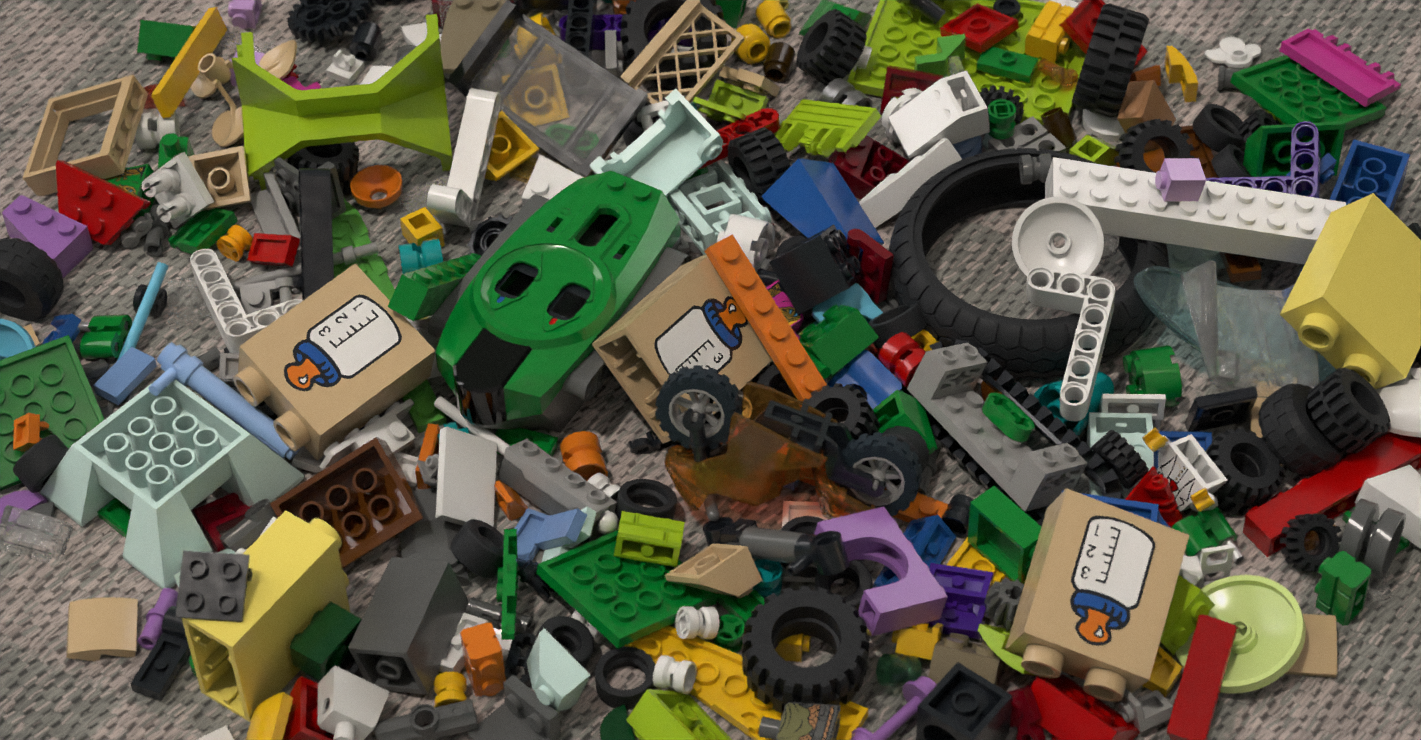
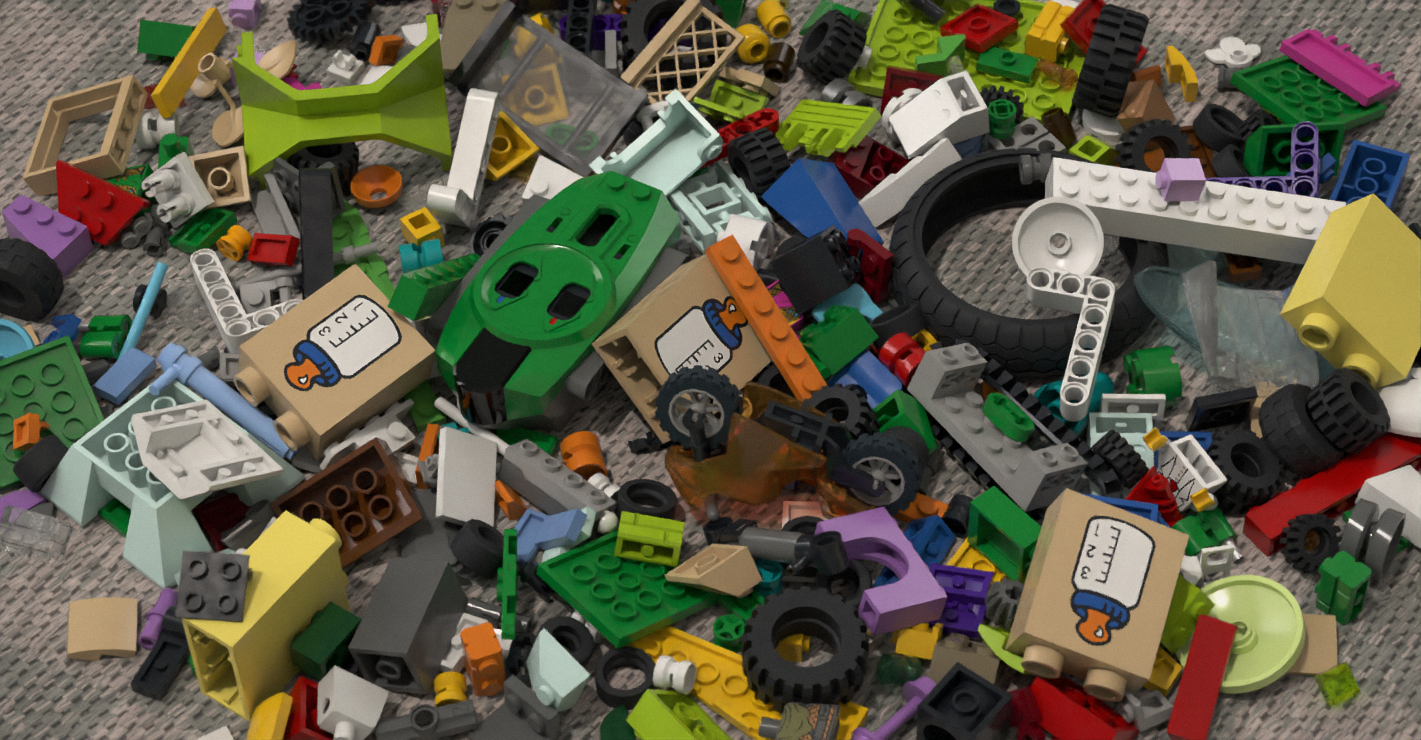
(199, 450): none -> white slope
(385, 50): none -> orange plate
(695, 622): white wheel -> none
(1337, 684): none -> clear neon green tile

